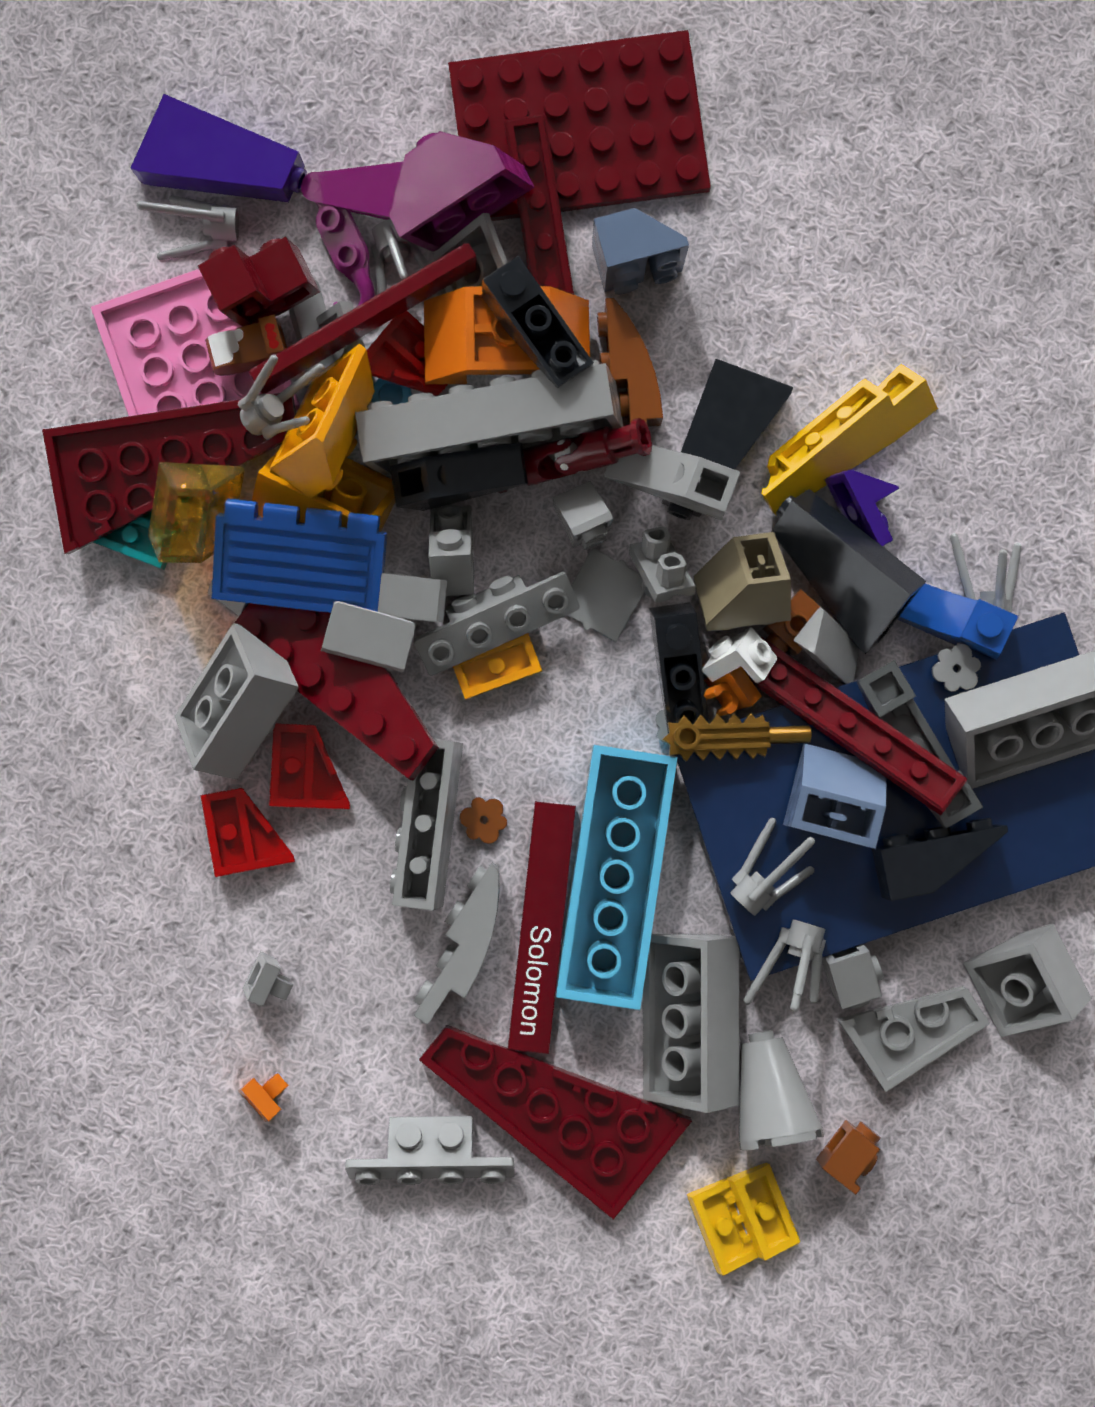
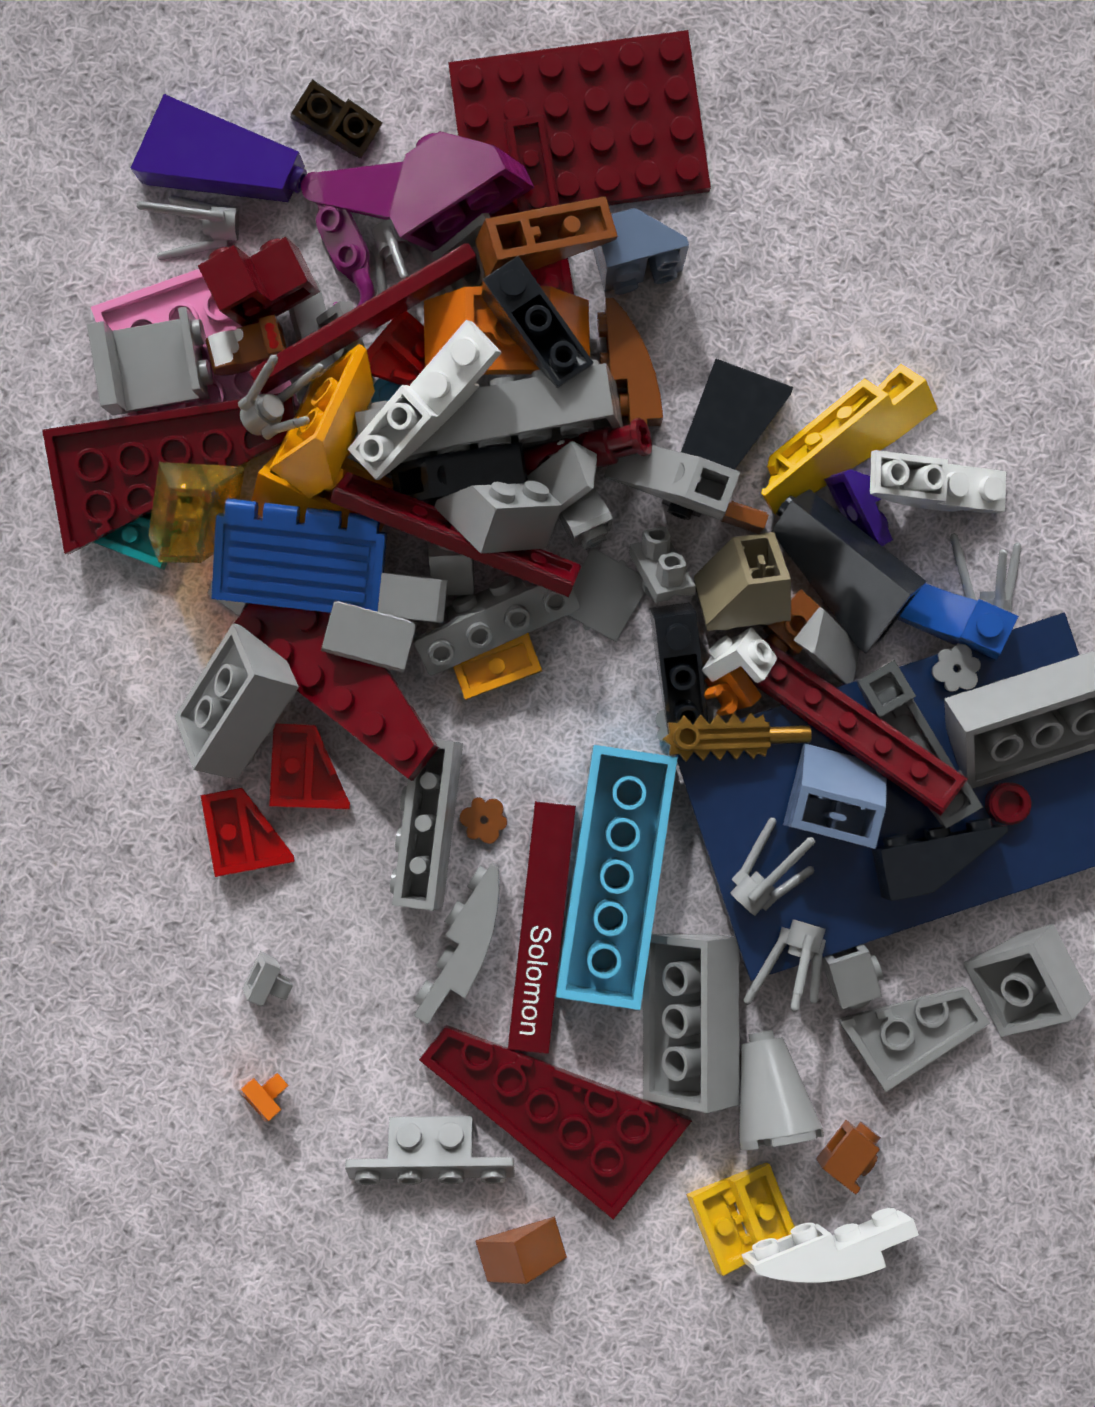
(150, 364): none -> light grey panel
(336, 120): none -> dark brown slope
(427, 403): none -> white slope
(429, 524): none -> dark red tile
(503, 515): none -> light grey slope
(521, 1252): none -> dark orange slope
(545, 234): none -> dark orange slope
(567, 473): none -> light grey slope
(745, 517): none -> dark orange tile
(818, 1256): none -> white slope
(936, 484): none -> white slope
(1008, 803): none -> dark red tile

